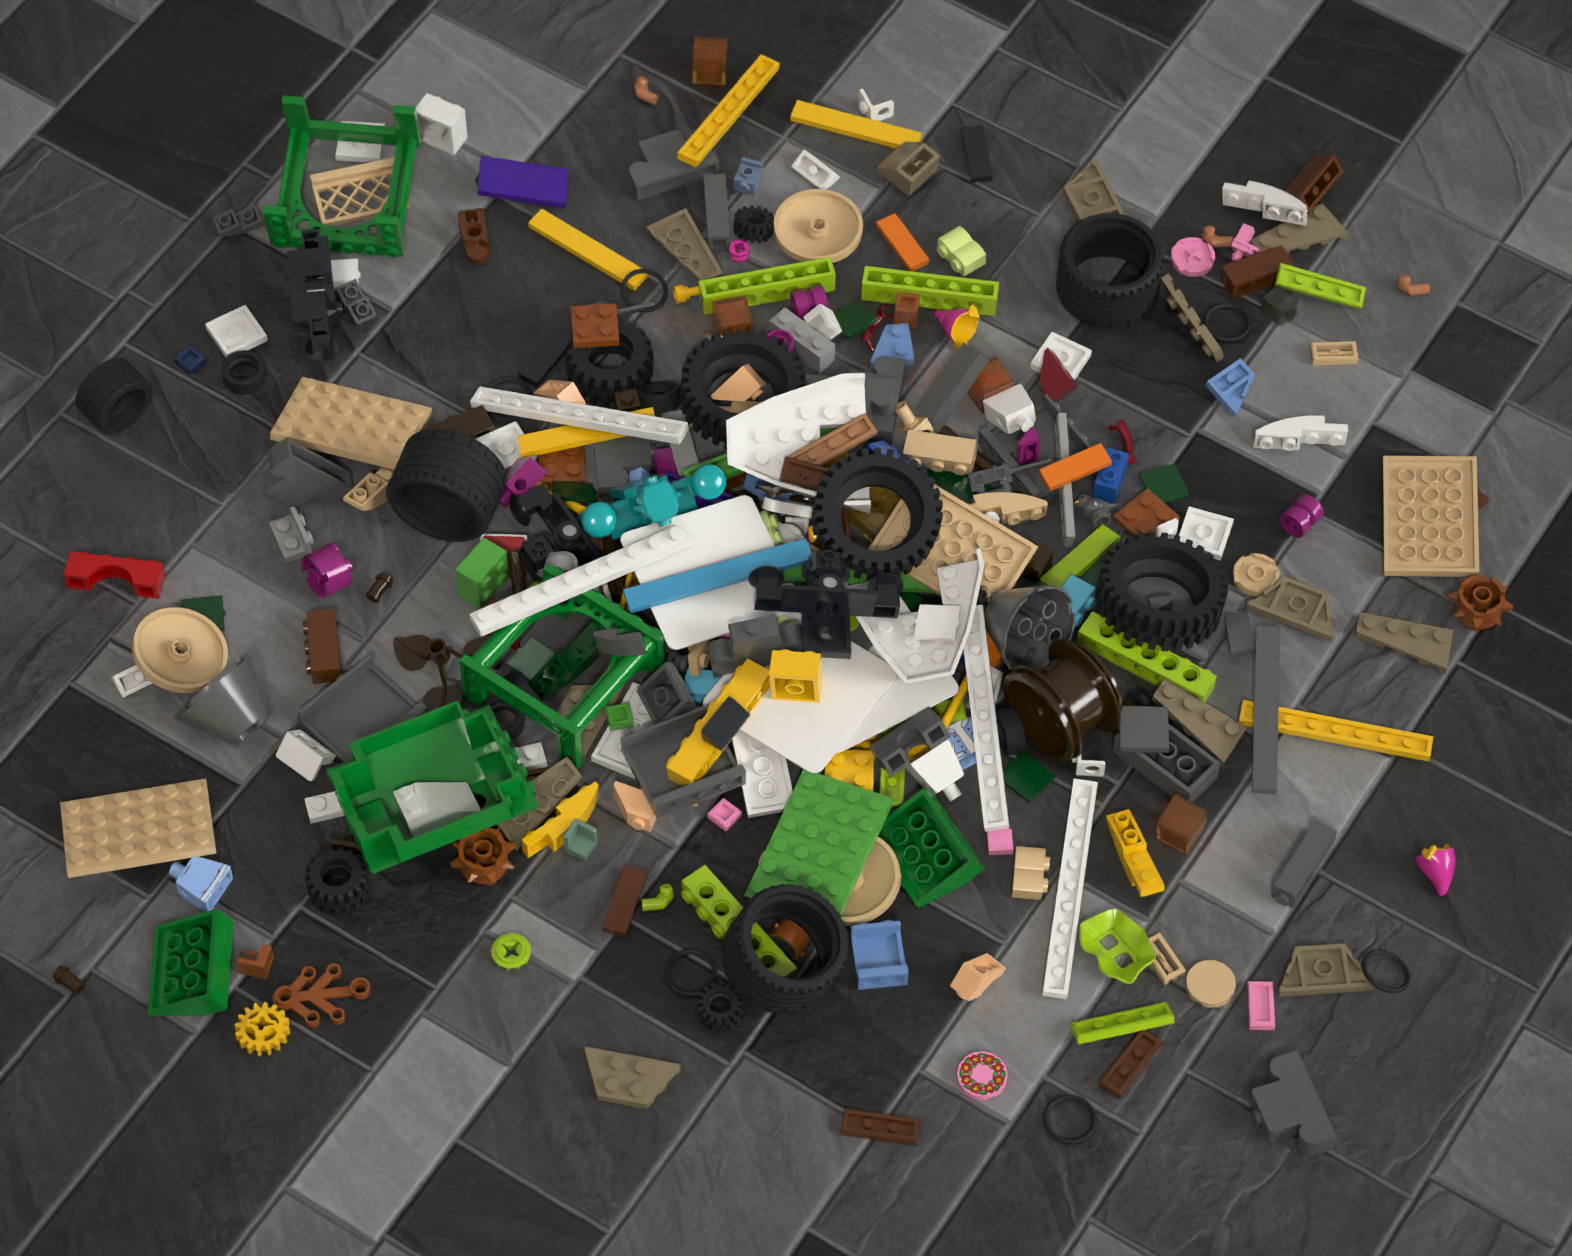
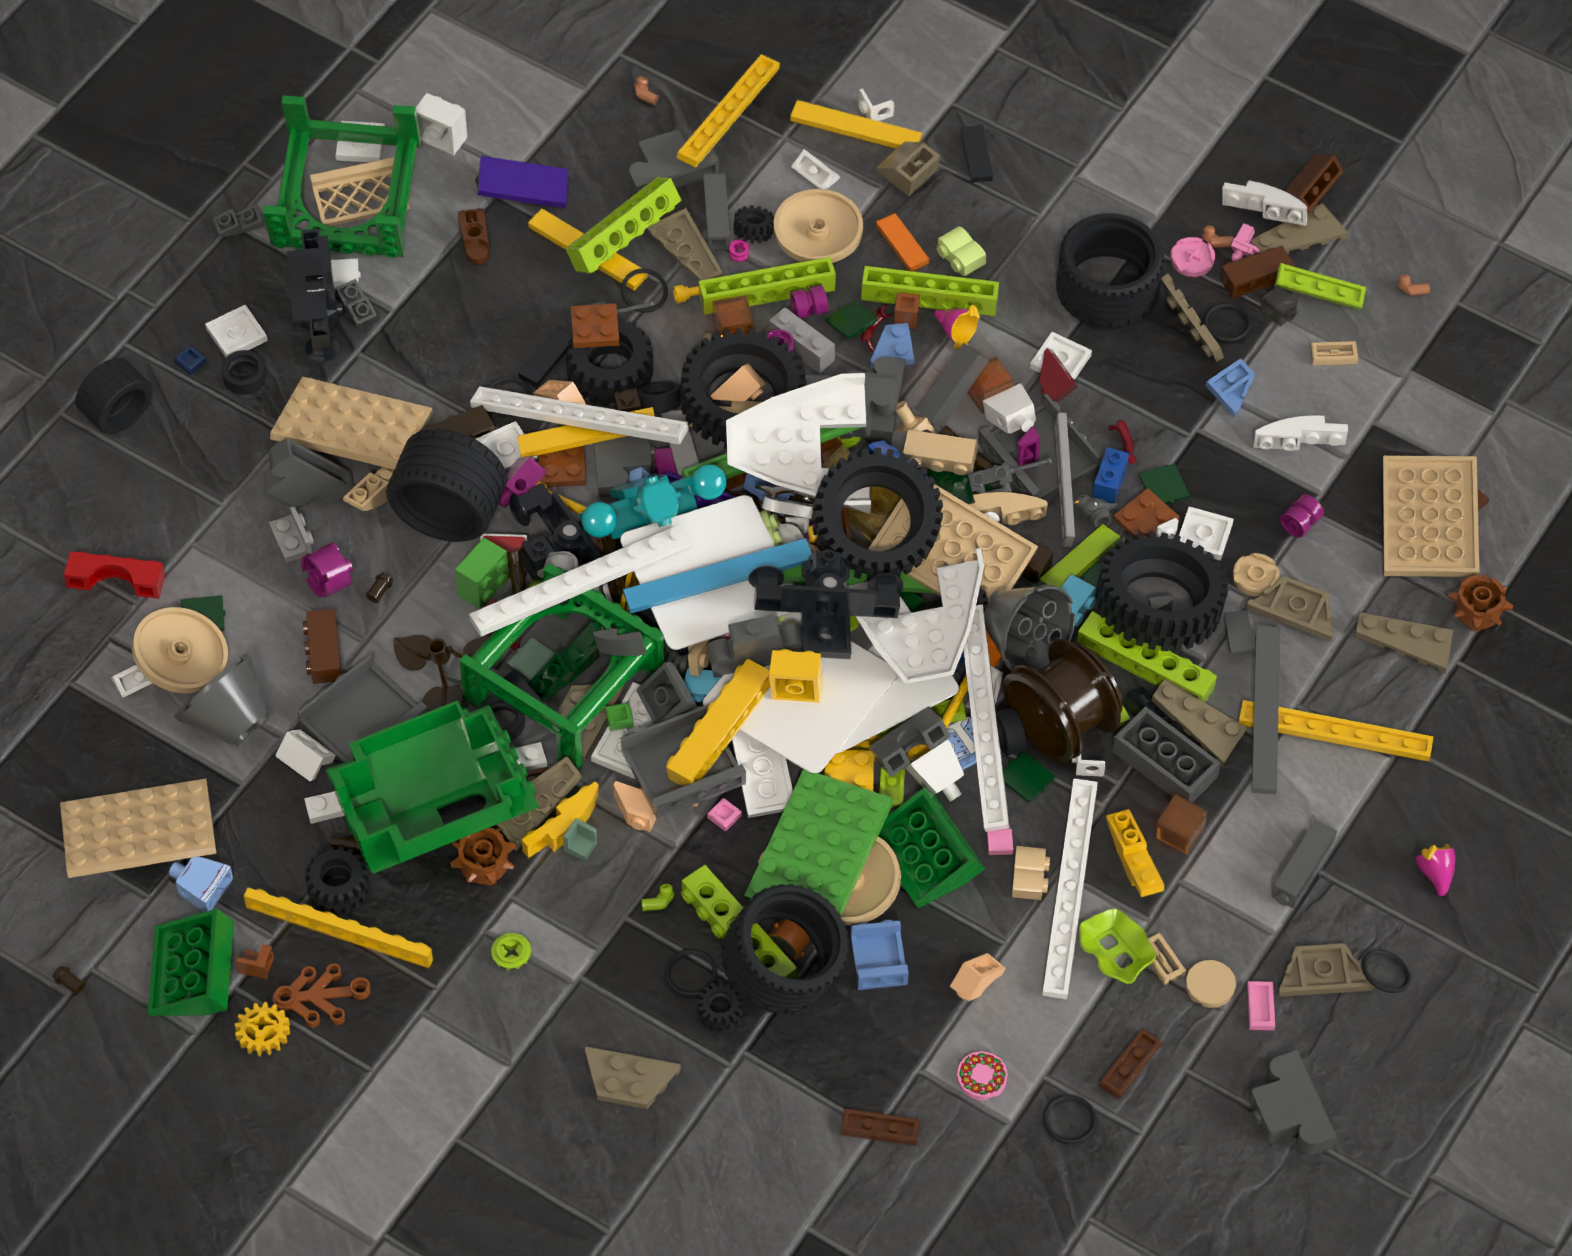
(343, 929): none -> yellow plate
(434, 804): white slope -> none
(575, 491): dark green piece -> none
(623, 225): none -> lime brick
(625, 901): reddish brown tile -> none
(710, 60): clear orange head -> none
(724, 724): black slope -> none
(748, 176): sand blue brick -> none
(802, 473): reddish brown tile -> none
(823, 321): white panel -> none
(837, 441): medium nougat tile -> none
(937, 622): white piece -> none
(1075, 467): orange tile -> none
(1091, 194): dark tan wing -> none
(1122, 1023): lime tile -> none
(1144, 729): dark grey tile -> none

